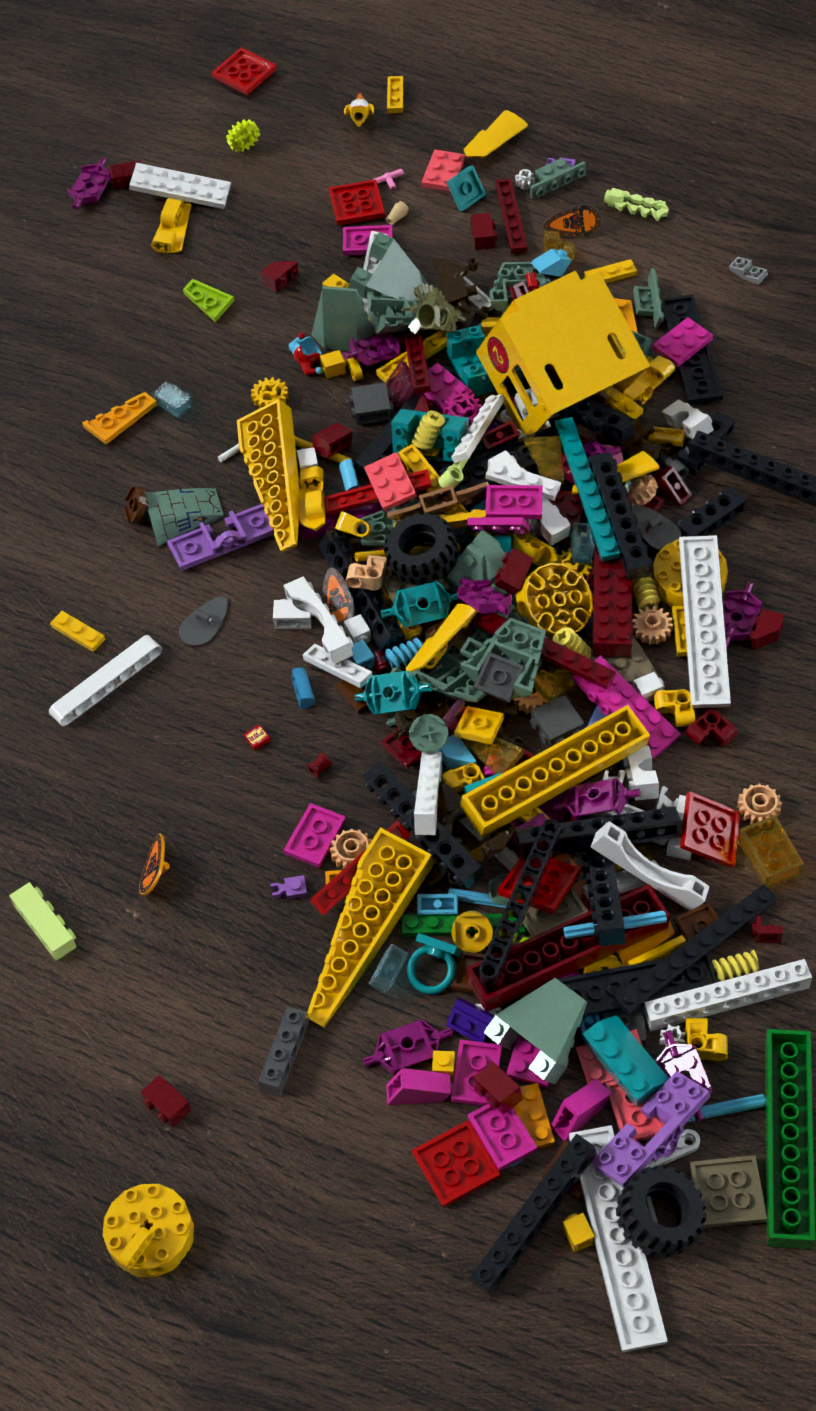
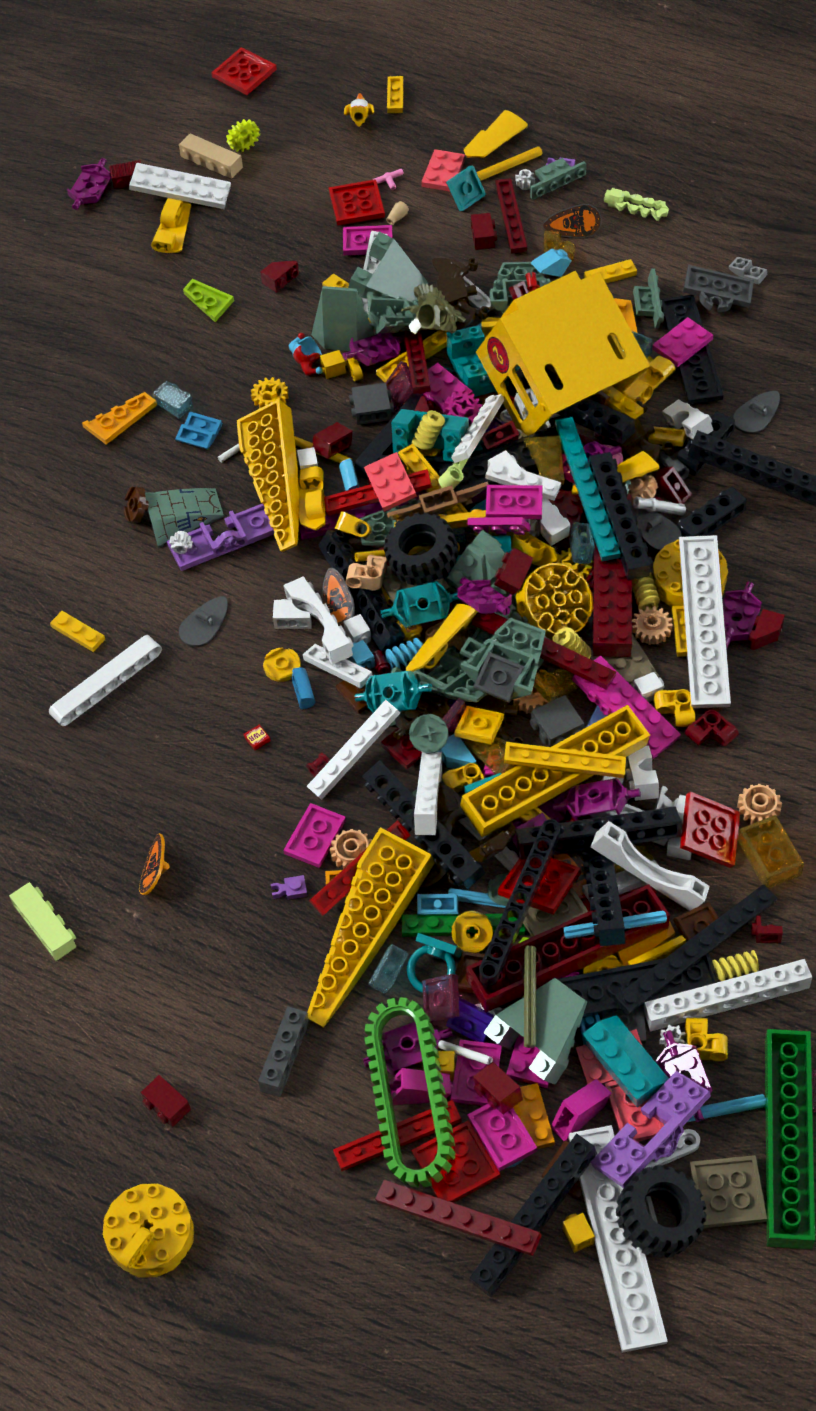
(181, 542): none -> white gear
(199, 430): none -> dark azure slope
(210, 156): none -> tan brick
(280, 663): none -> yellow tile
(353, 749): none -> white plate
(384, 1099): none -> bright green piece
(408, 1132): none -> red plate
(441, 997): none -> clear pink tile
(459, 1217): none -> dark red plate
(465, 1052): none -> white piece
(509, 163): none -> yellow axle
(530, 996): none -> olive axle
(565, 760): none -> yellow plate
(661, 506): none -> white pin
(718, 288): none -> dark grey plate
(757, 412): none -> dark grey shield

